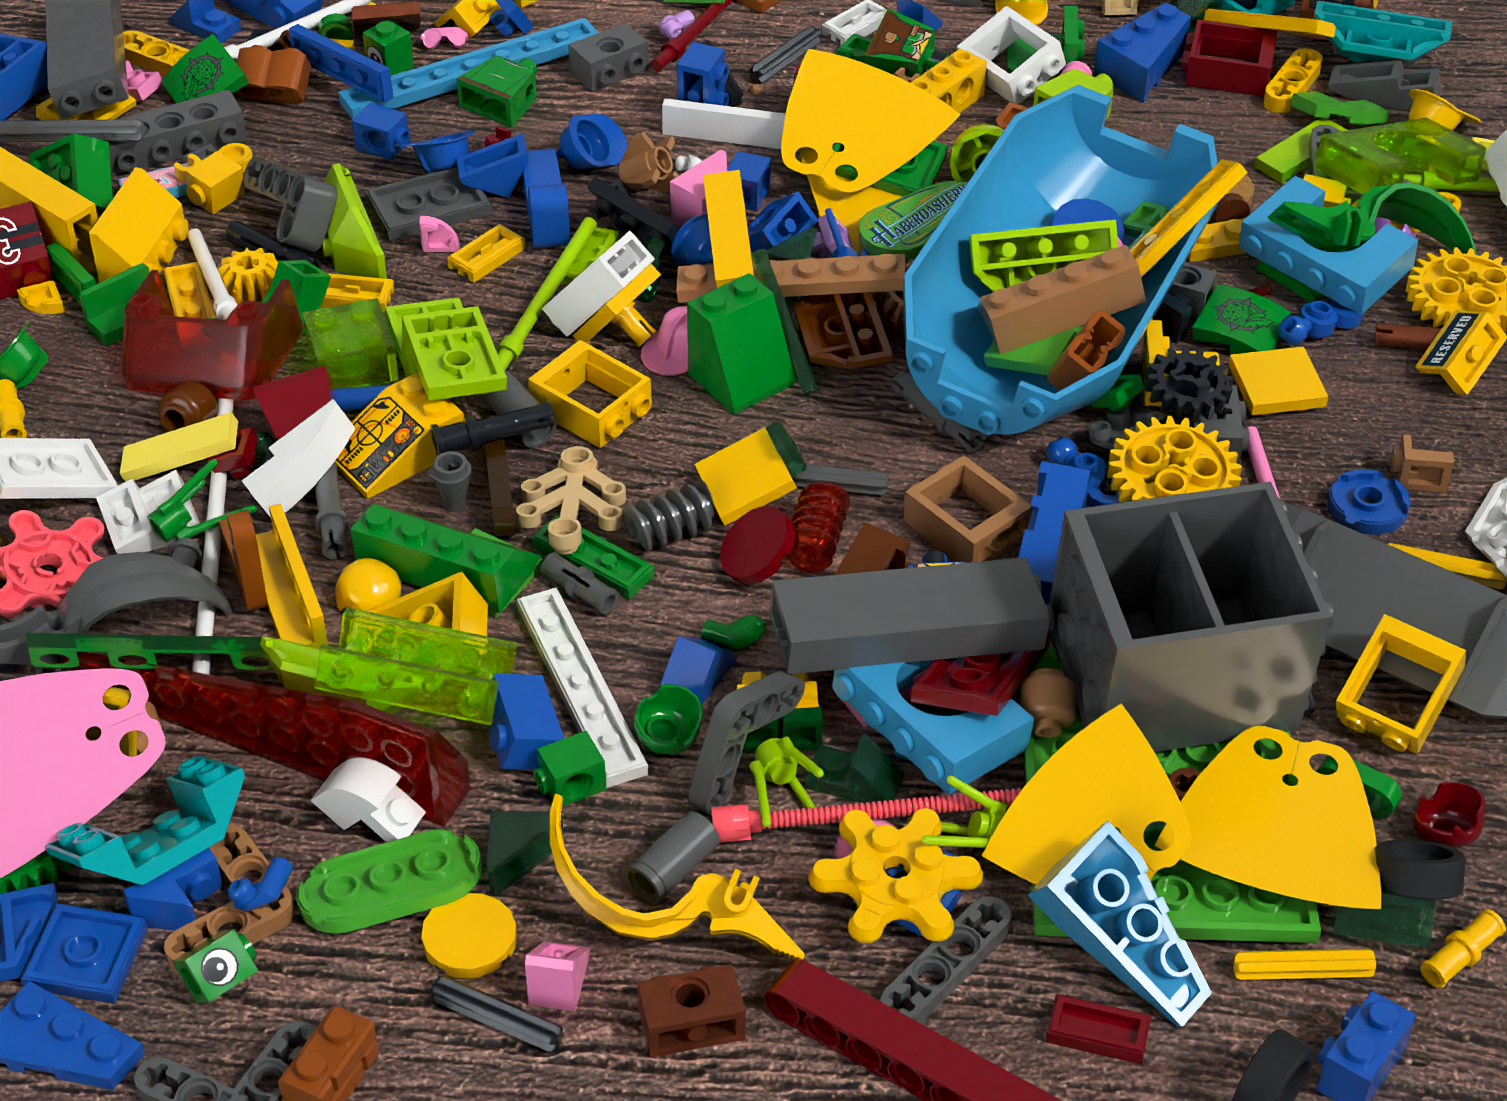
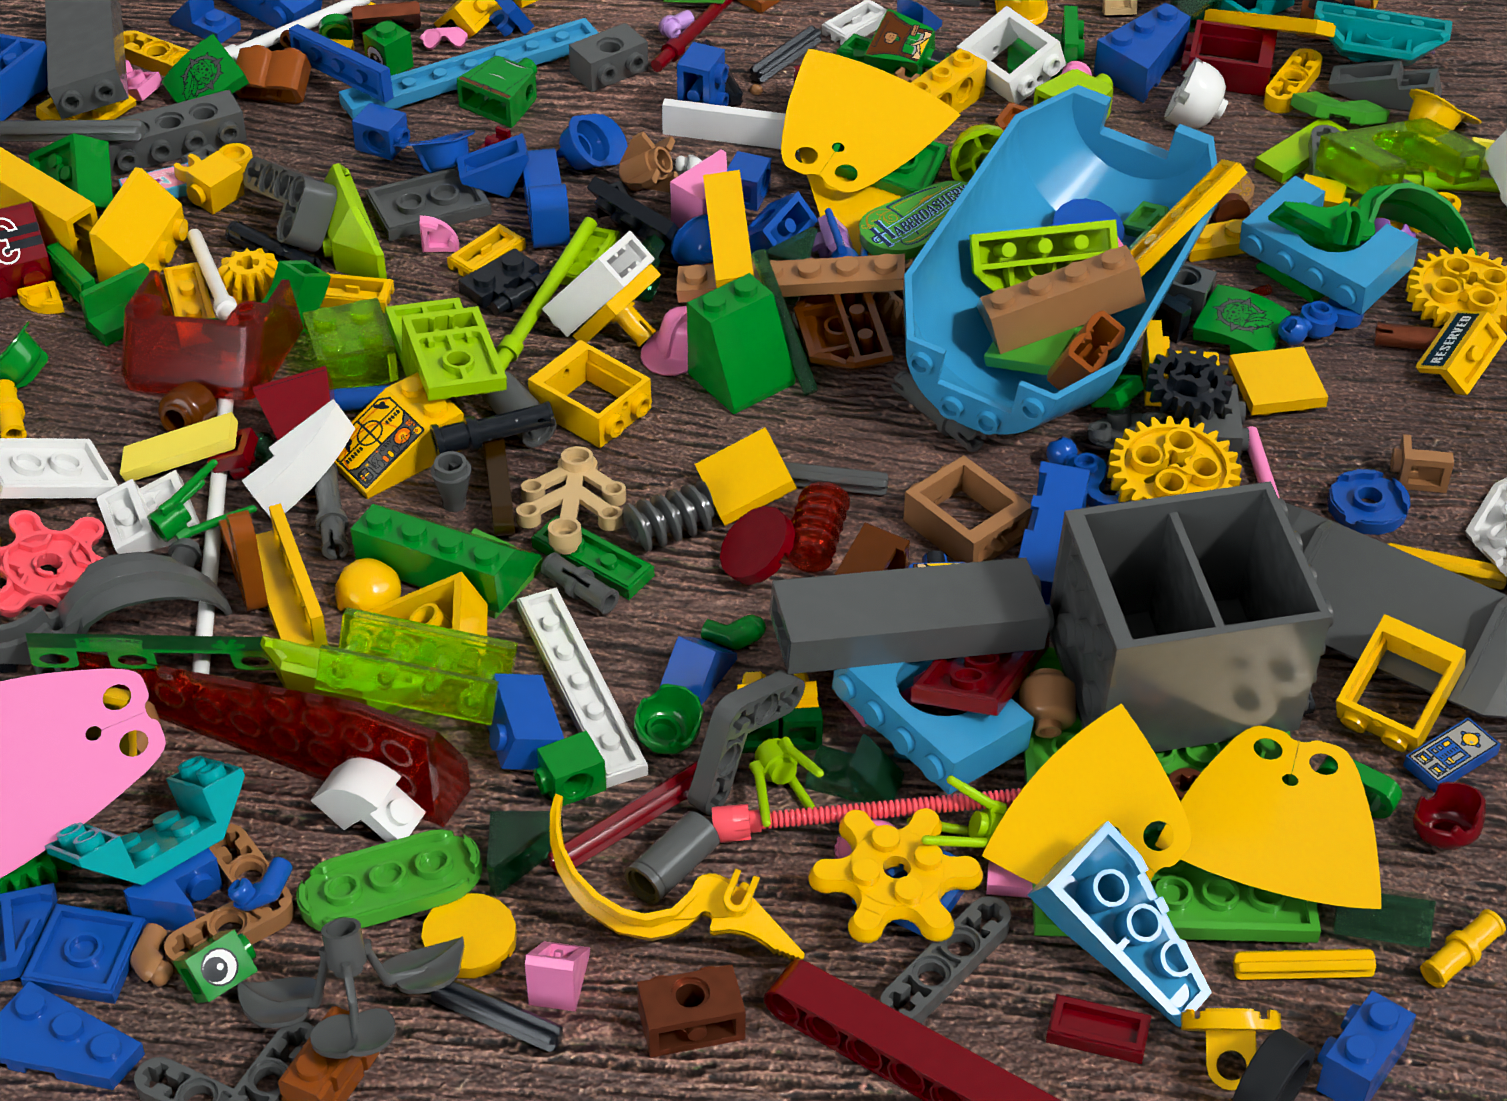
(147, 959): none -> medium nougat arm
(344, 952): none -> dark grey plant
(503, 282): none -> black plate
(628, 818): none -> dark red axle
(786, 448): clear green tile -> none
(1004, 883): none -> bright pink tile
(1197, 97): none -> white cylinder
(1229, 1031): none -> yellow tile
(1420, 869): black tyre -> none
(1451, 754): none -> tile

